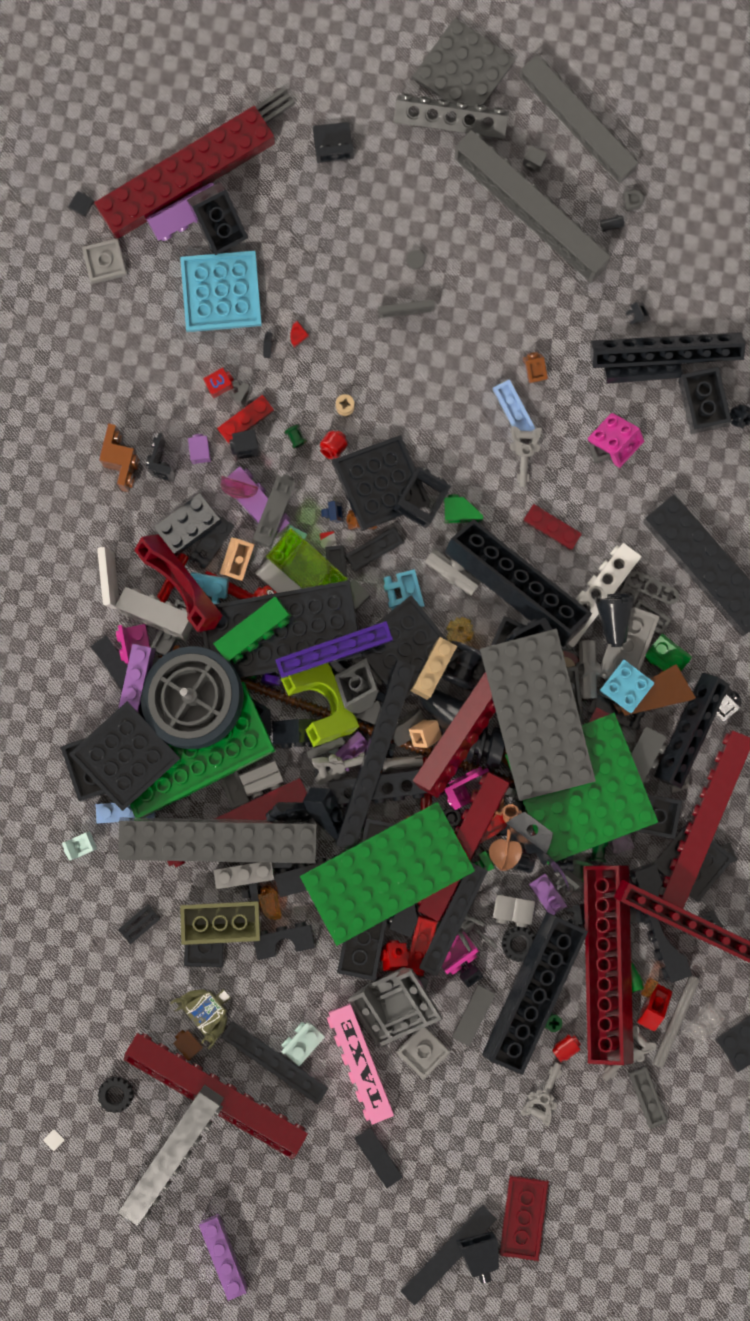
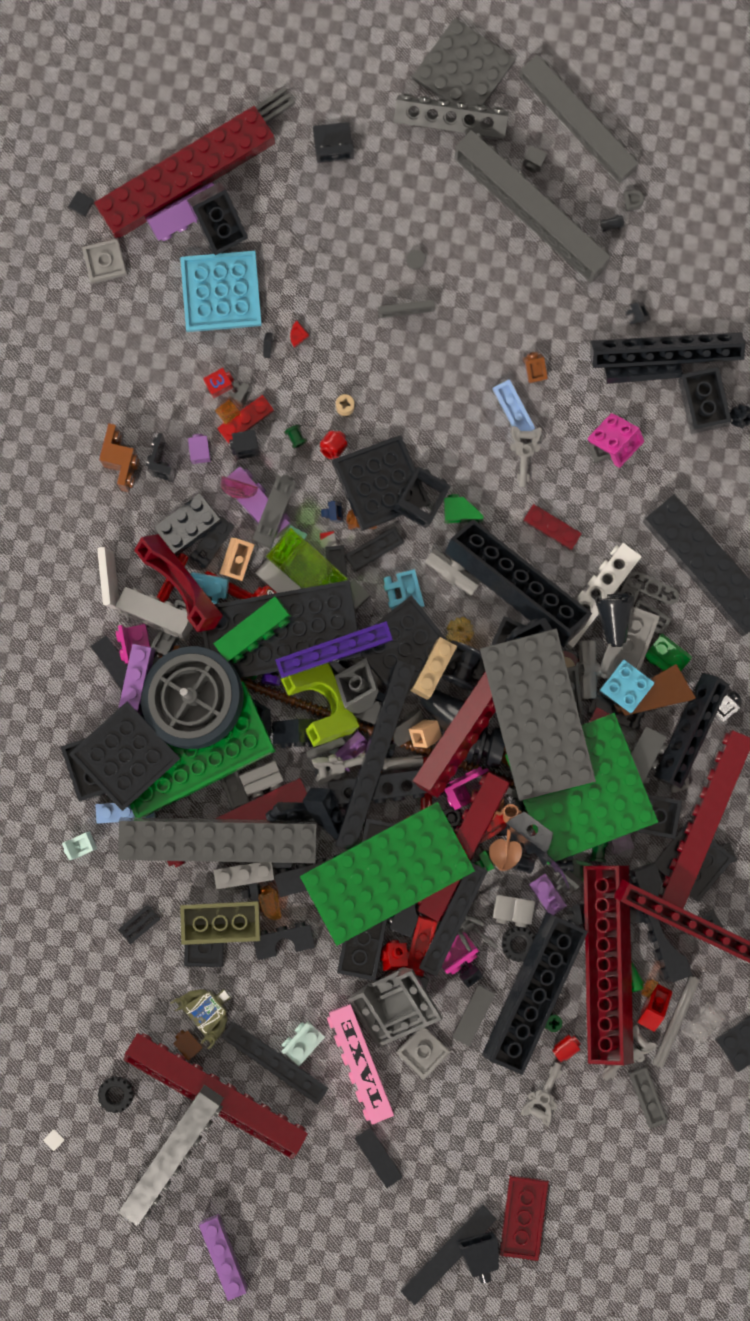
(227, 411): none -> clear orange tile

